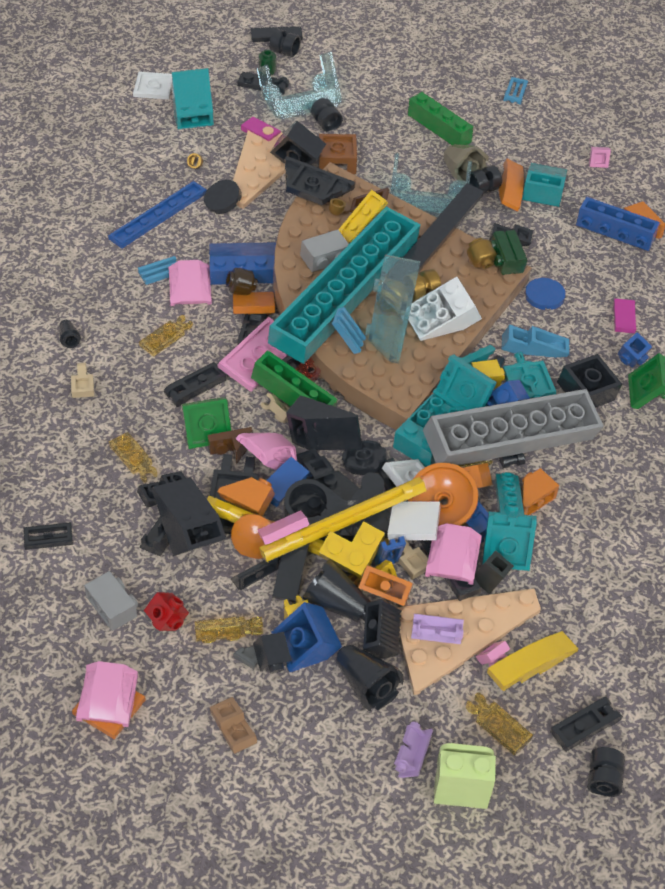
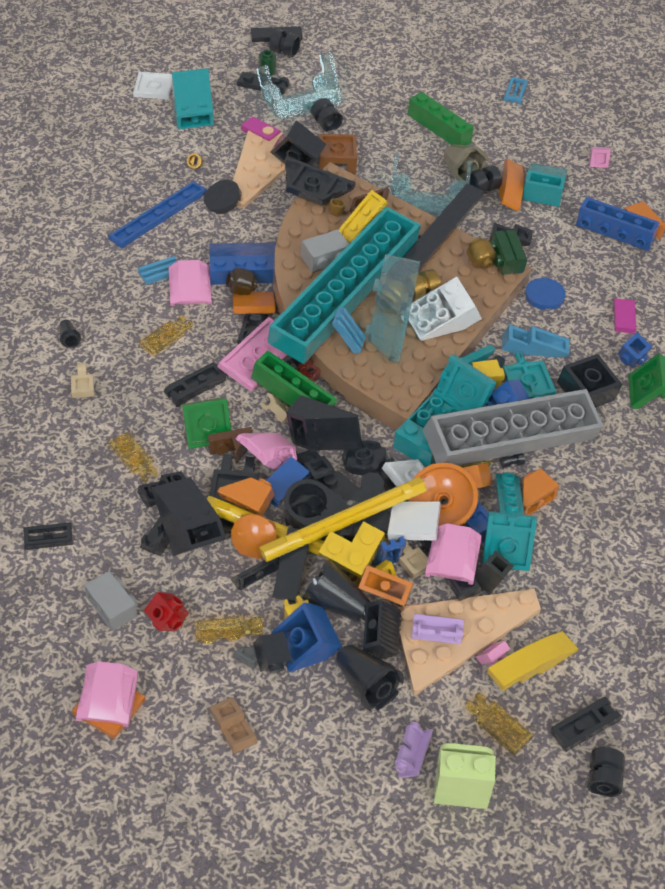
(283, 527): bright pink tile -> none

